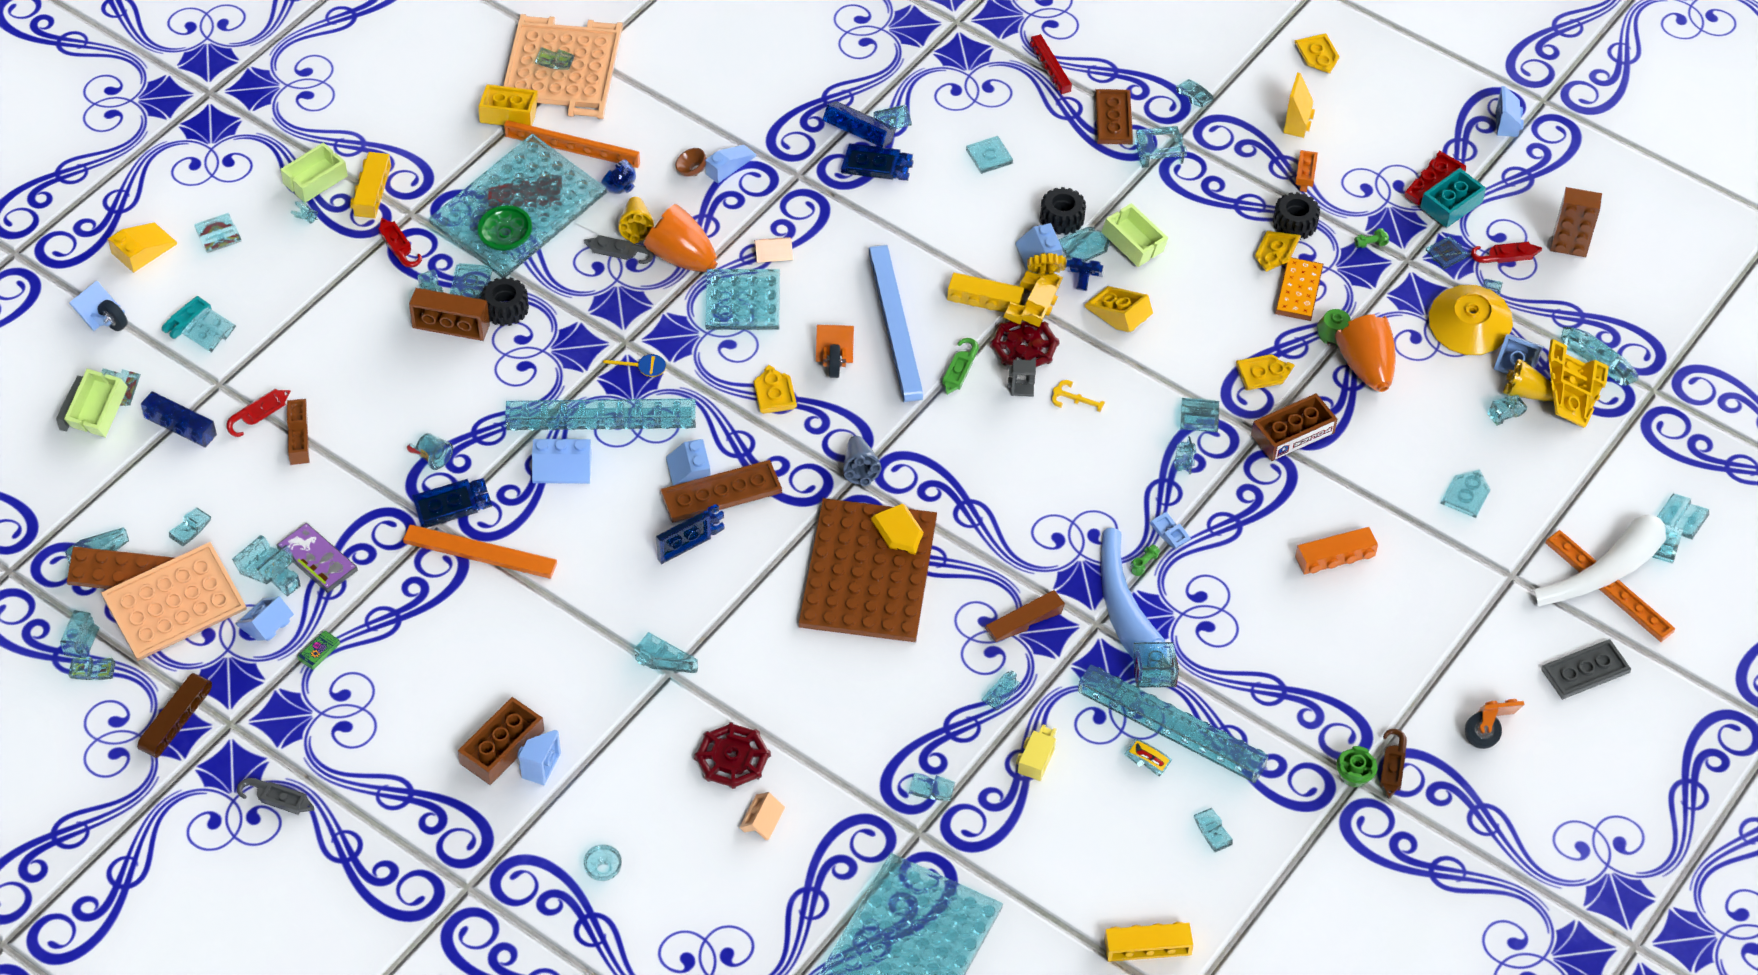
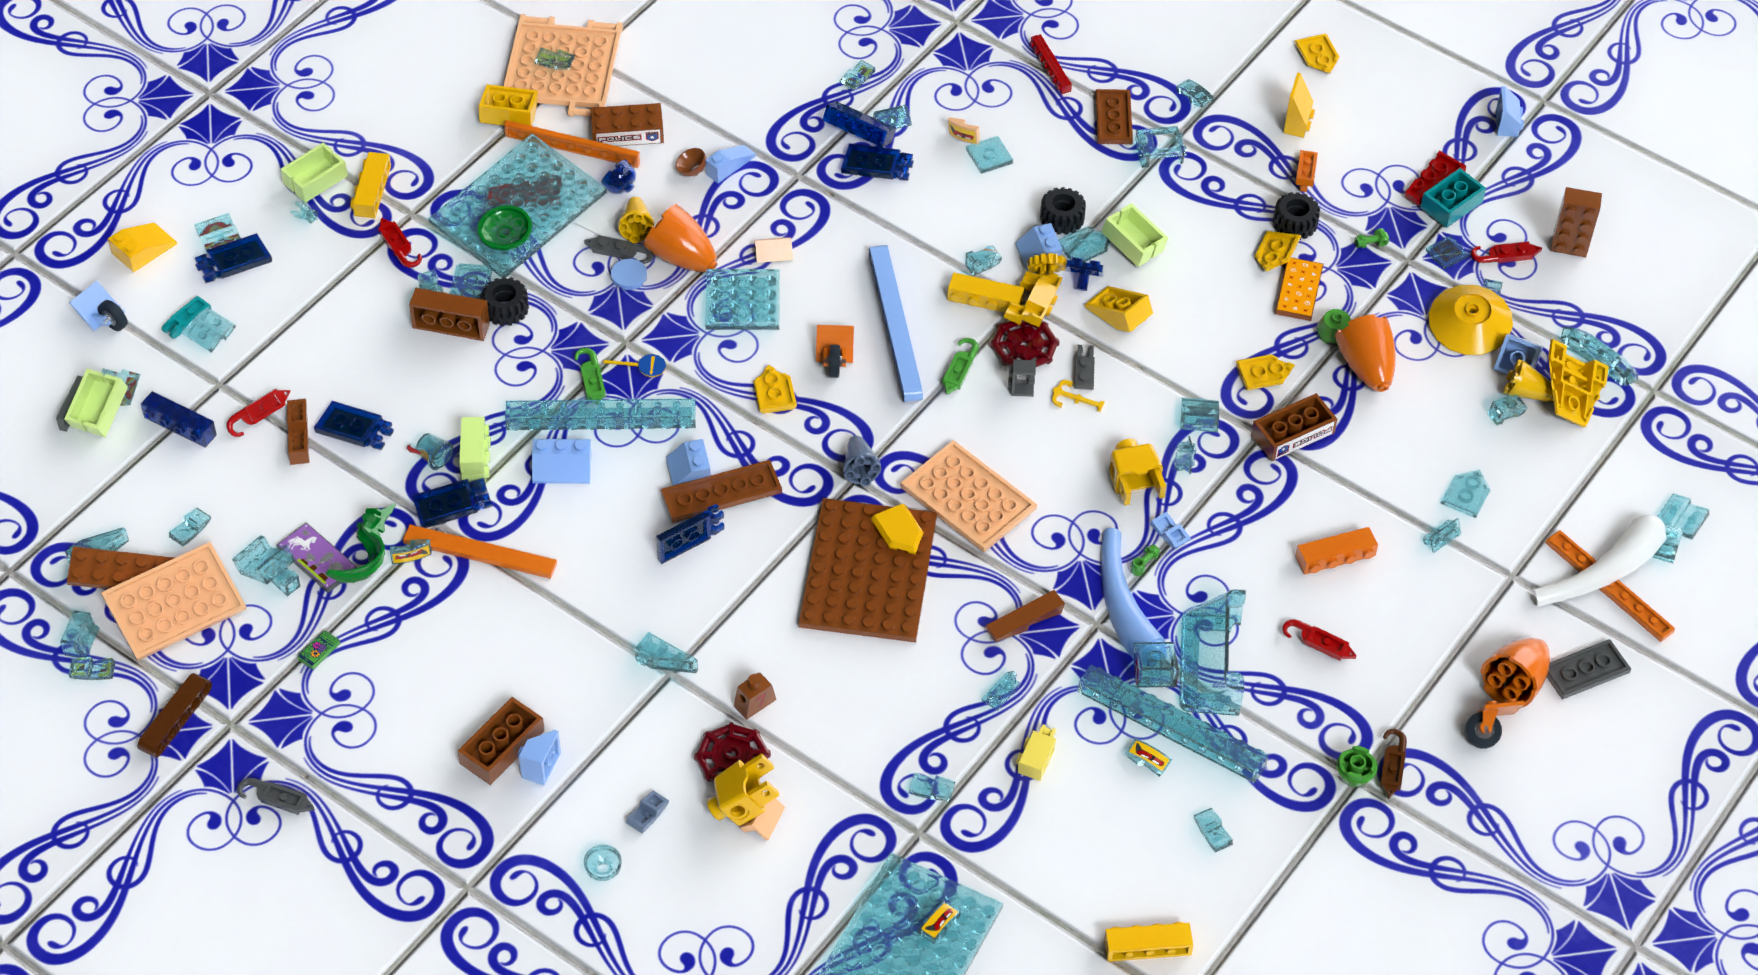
(233, 258): none -> clear blue tile
(265, 618): light blue slope -> none
(353, 425): none -> clear blue tile
(369, 535): none -> green piece
(417, 550): none -> slope
(474, 449): none -> yellowish green piece
(591, 375): none -> bright green plate
(628, 124): none -> dark orange brick
(629, 274): none -> light blue tile
(648, 812): none -> sand blue slope
(740, 791): none -> yellow piece
(753, 695): none -> dark orange torso
(857, 76): none -> clear light blue slope
(938, 922): none -> slope
(963, 131): none -> slope
(968, 496): none -> light nougat plate
(982, 260): none -> clear light blue leg
(1084, 369): none -> dark grey hinge
(1135, 468): none -> yellow piece
(1204, 657): none -> clear light blue windscreen
(1321, 640): none -> red plate
(1445, 534): none -> clear light blue hinge
(1526, 660): none -> orange cylinder

